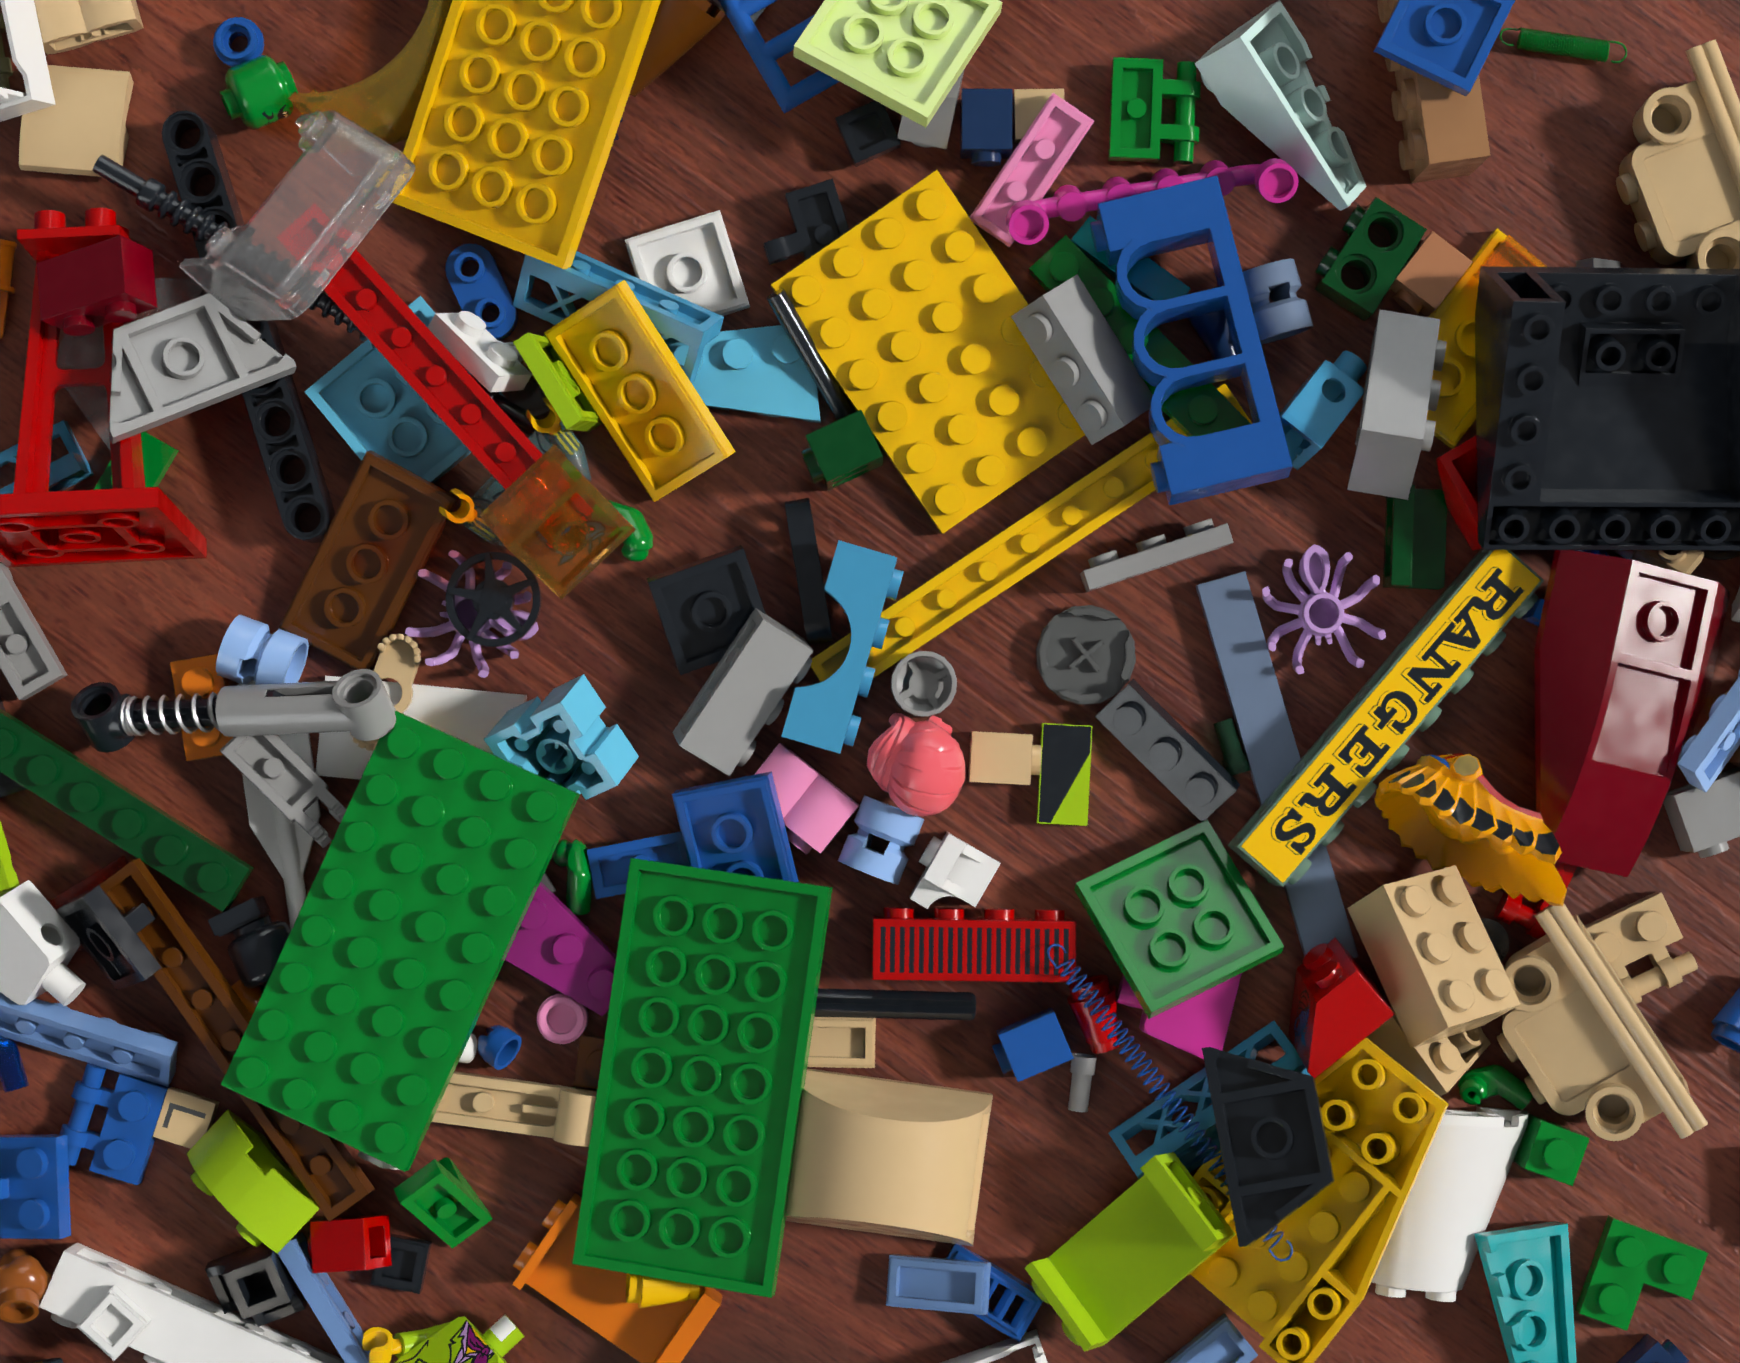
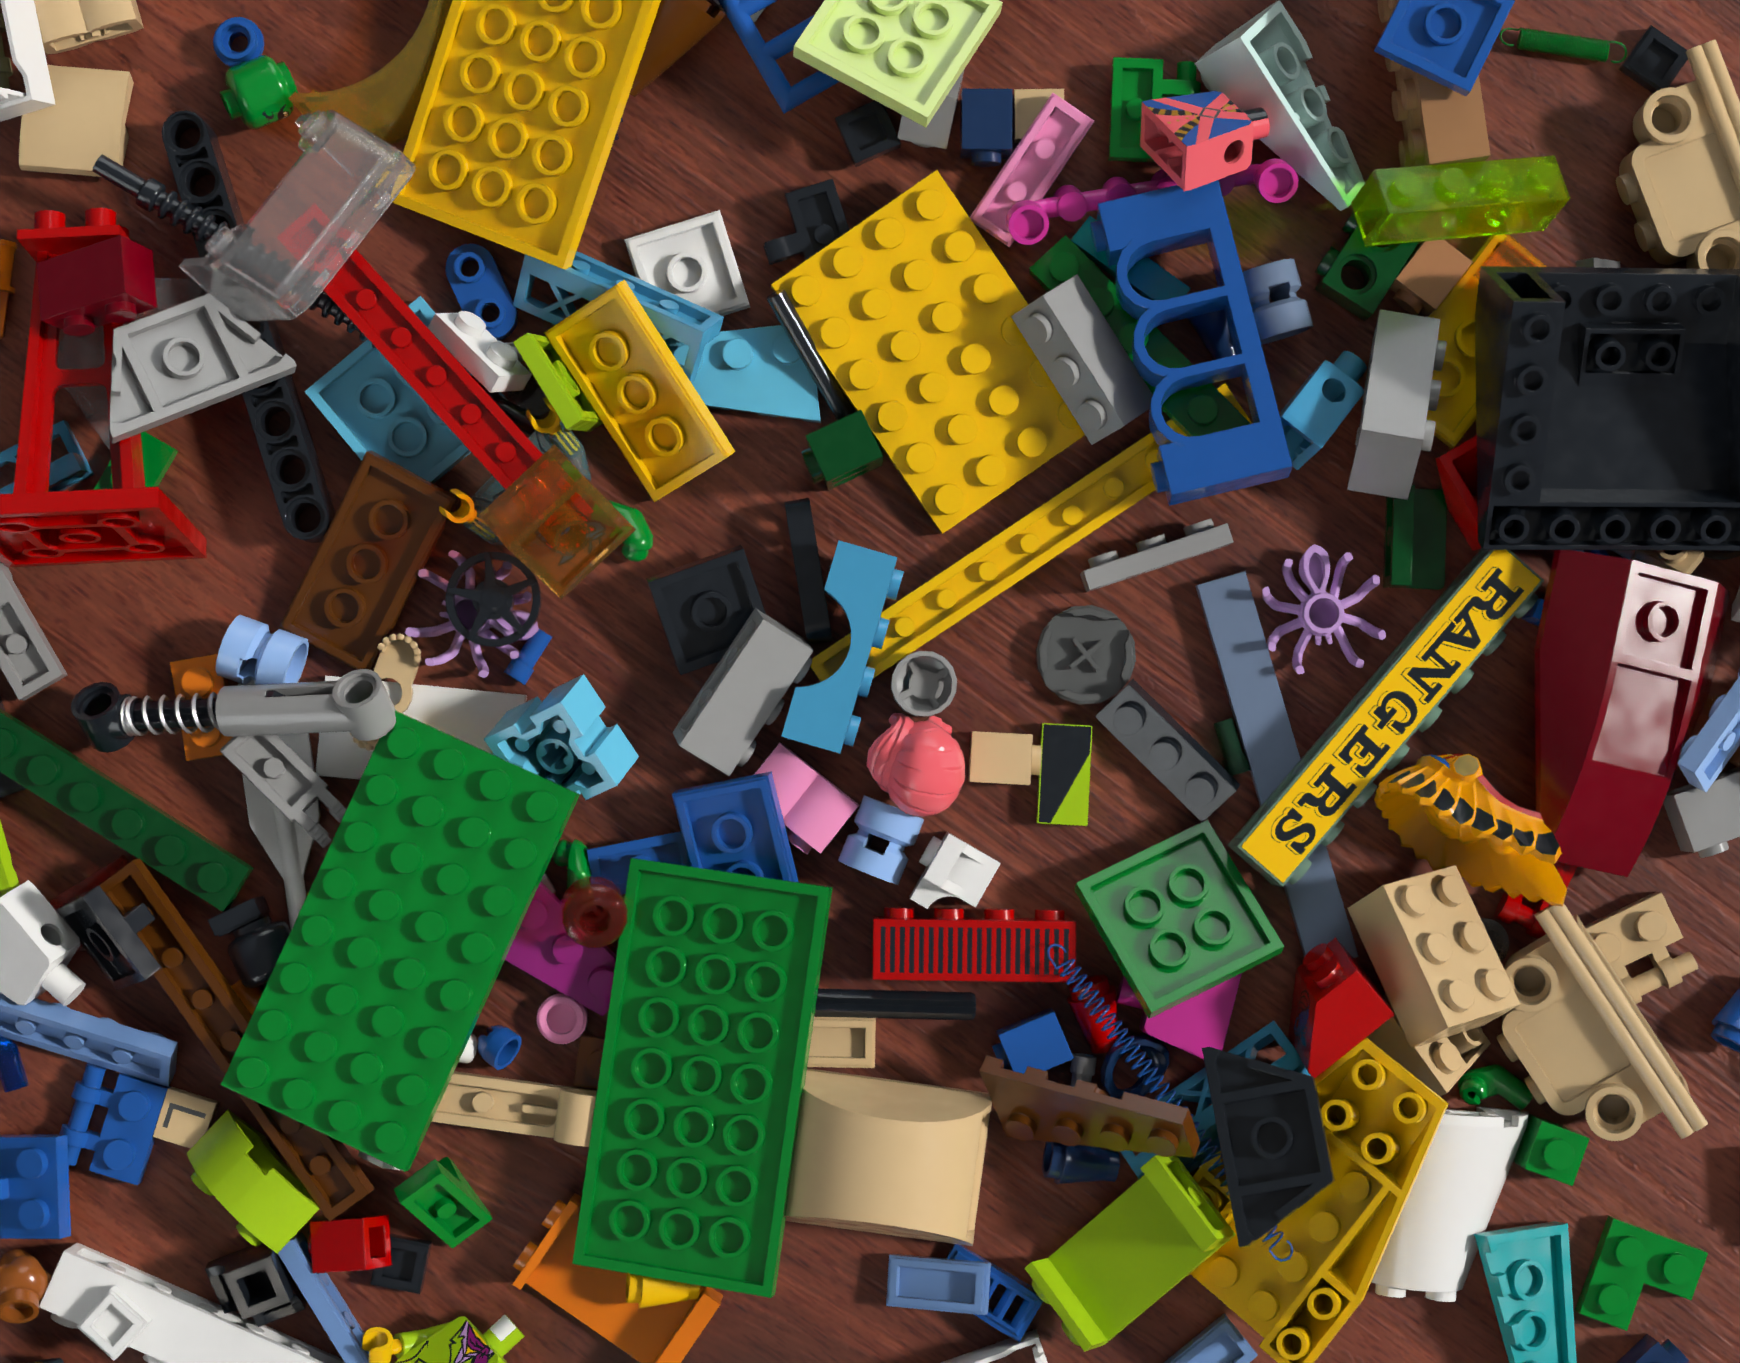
(522, 667): none -> blue piece
(595, 928): none -> clear red head
(1079, 1163): none -> dark blue cone
(1086, 1115): none -> reddish brown wing
(1154, 1049): none -> dark blue piece
(1200, 136): none -> coral torso
(1459, 200): none -> clear neon green brick
(1654, 60): none -> black tile

